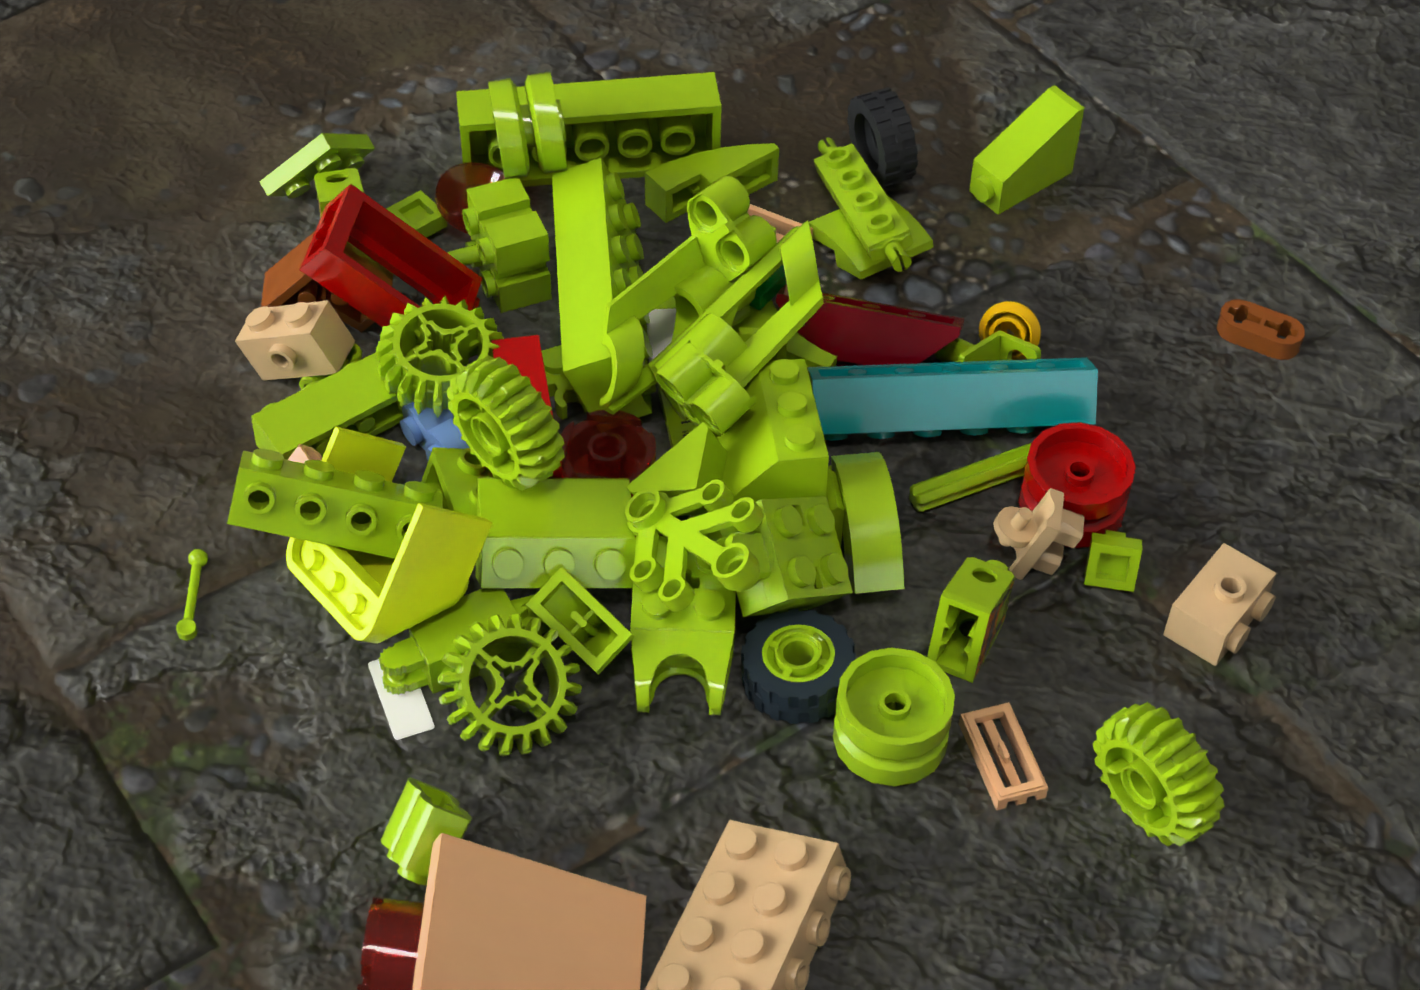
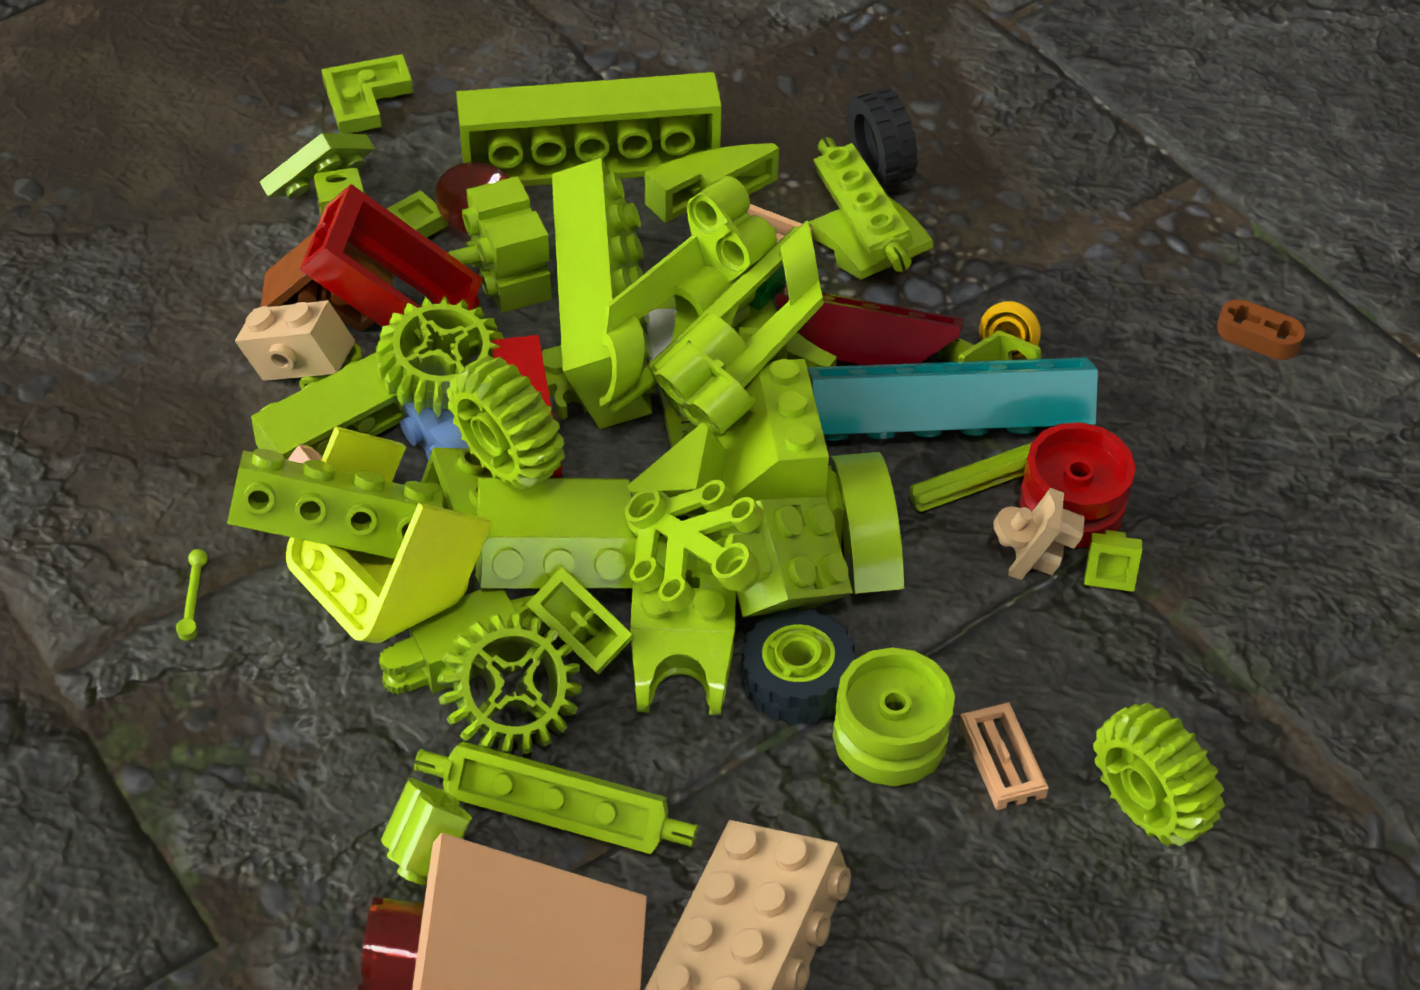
(357, 86): none -> lime plate
(405, 712): white sticker -> none
(528, 125): lime wheel -> none
(556, 797): none -> lime plate
(607, 447): clear red brick -> none
(976, 594): lime torso -> none
(1029, 152): lime slope -> none
(1220, 605): tan brick -> none

